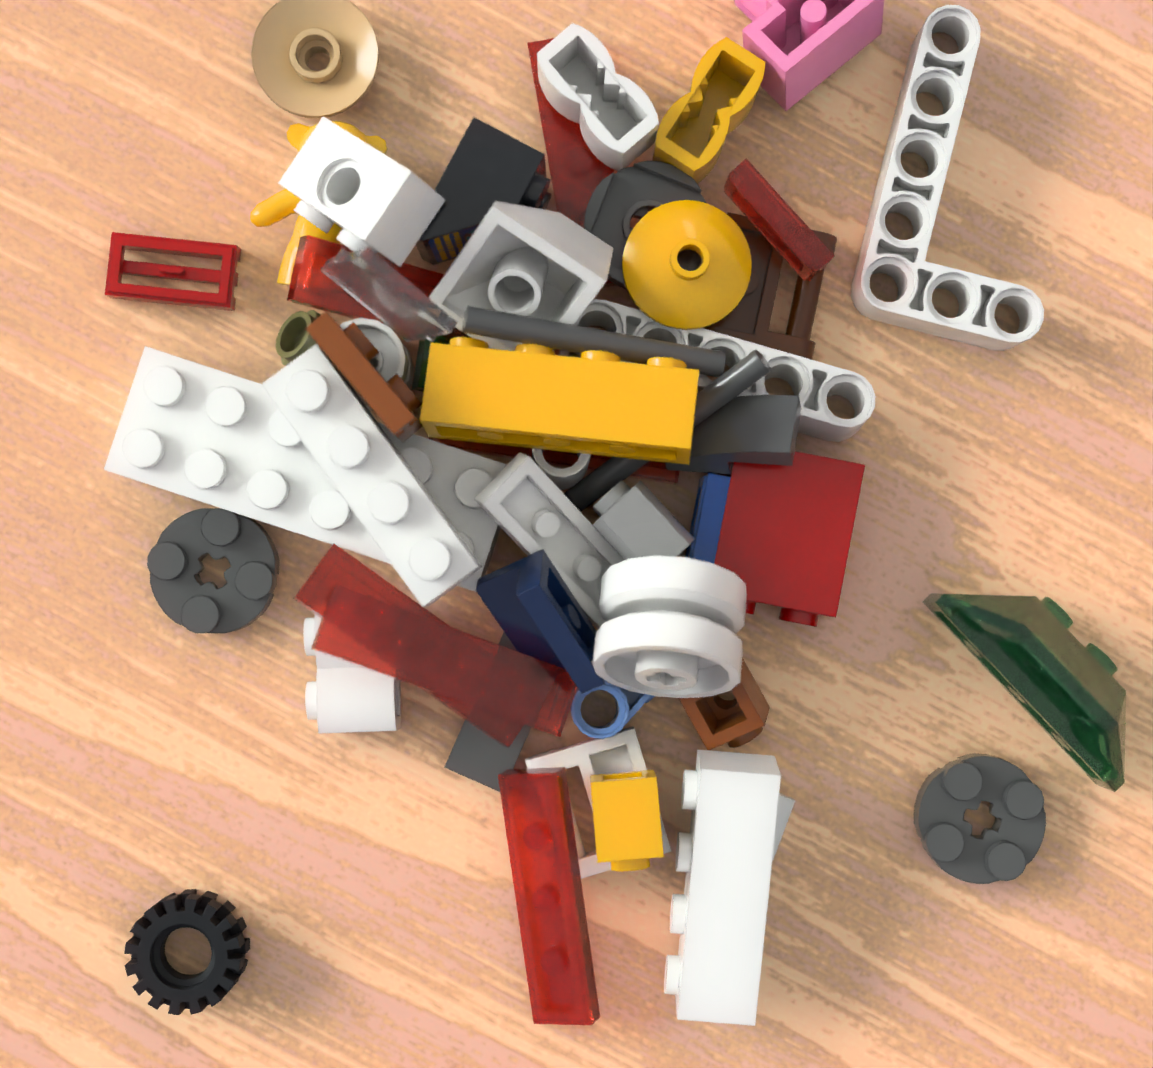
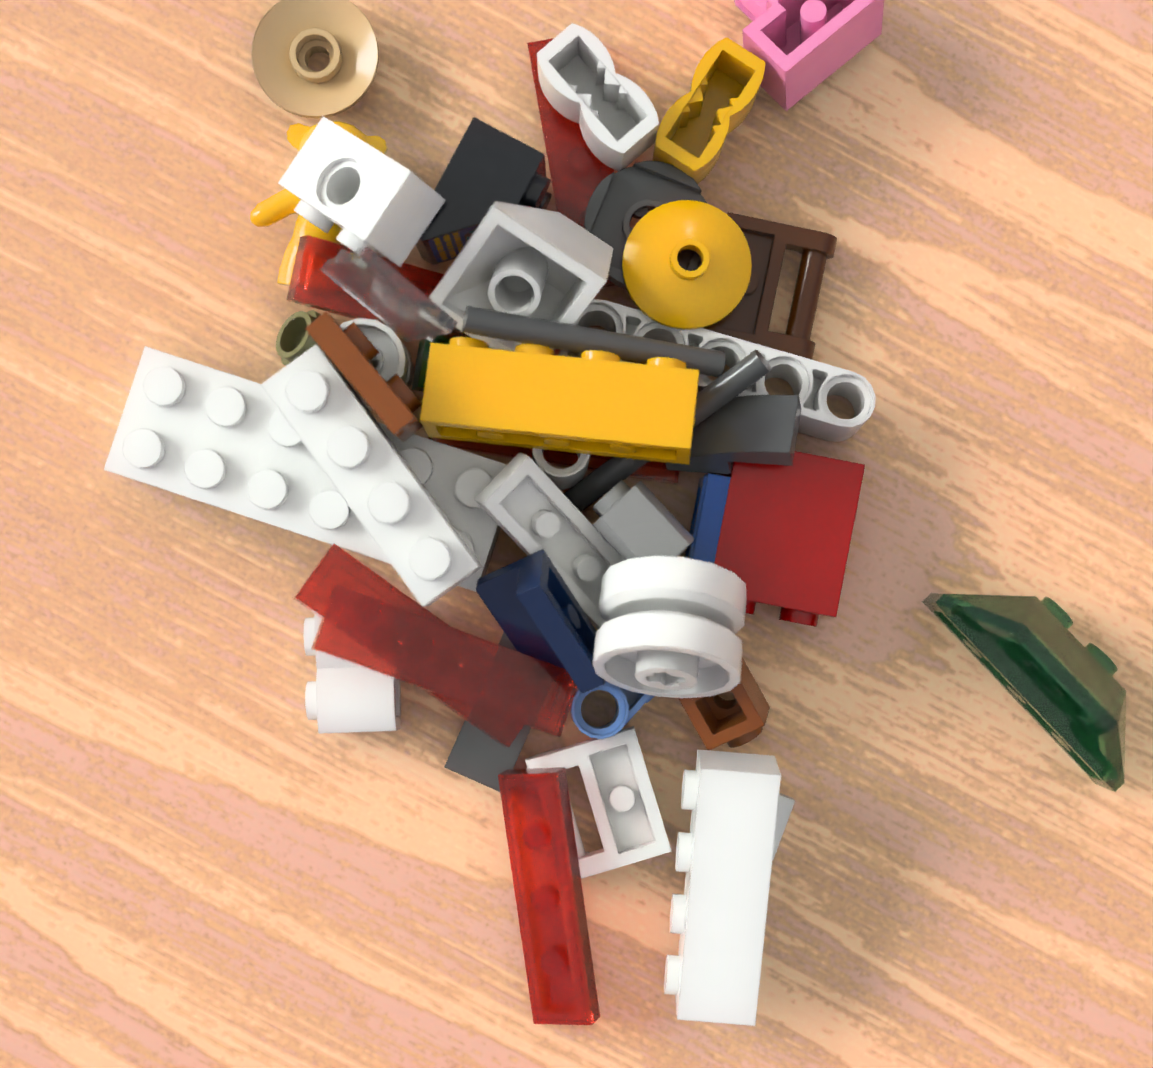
(160, 978): black tyre -> none
(178, 561): dark grey plate -> none
(226, 277): red tile -> none
(626, 819): yellow brick -> none
(777, 221): clear red tile -> none
(919, 201): white beam -> none
(999, 850): dark grey plate -> none

